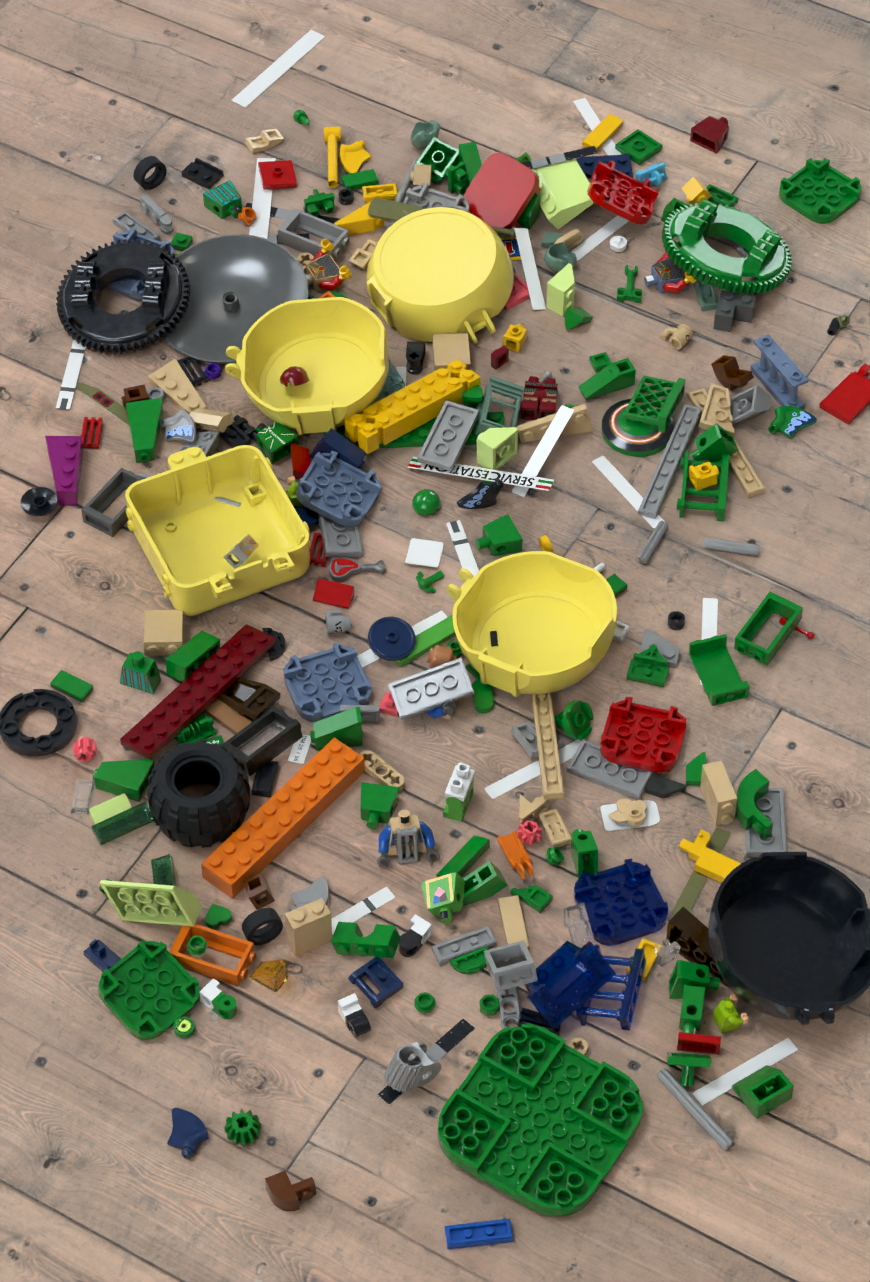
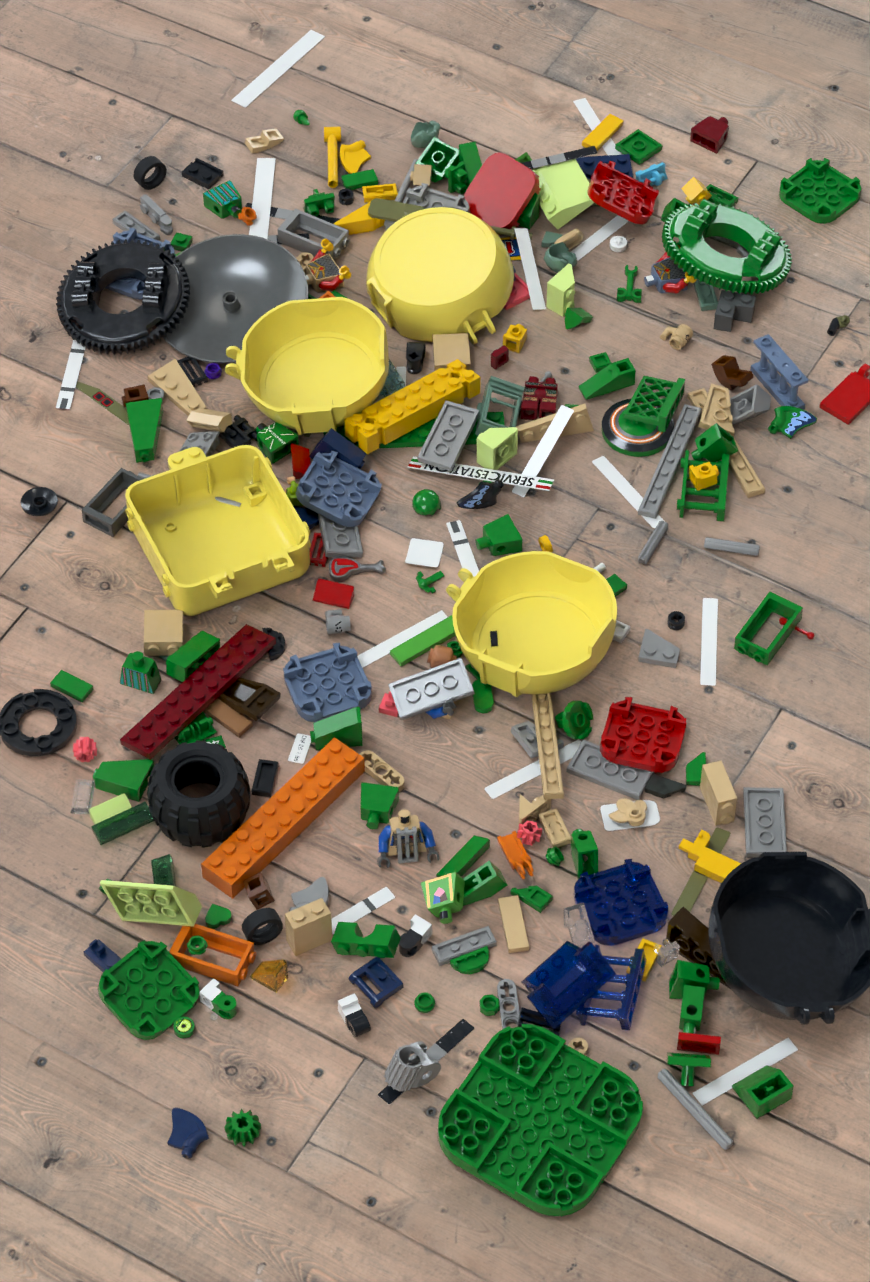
(66, 464): magenta wedge -> none
(92, 423): red tile -> none
(179, 427): light grey arm -> none
(241, 551): light grey leg -> none
(264, 739): pearl dark grey window -> none
(277, 174): red plate -> none
(287, 1195): reddish brown brick -> none
(295, 375): dark red hair -> none
(362, 256): tan slope -> none
(369, 713): light grey tile -> none
(391, 638): dark blue shield -> none
(459, 792): hips -> none
(473, 397): green tile -> none
(478, 1233): blue tile -> none
(503, 976): light grey window -> none
(648, 667): green slope -> none
(717, 670): green panel -> none
(726, 1015): lime piece -> none
(749, 791): green arch -> none

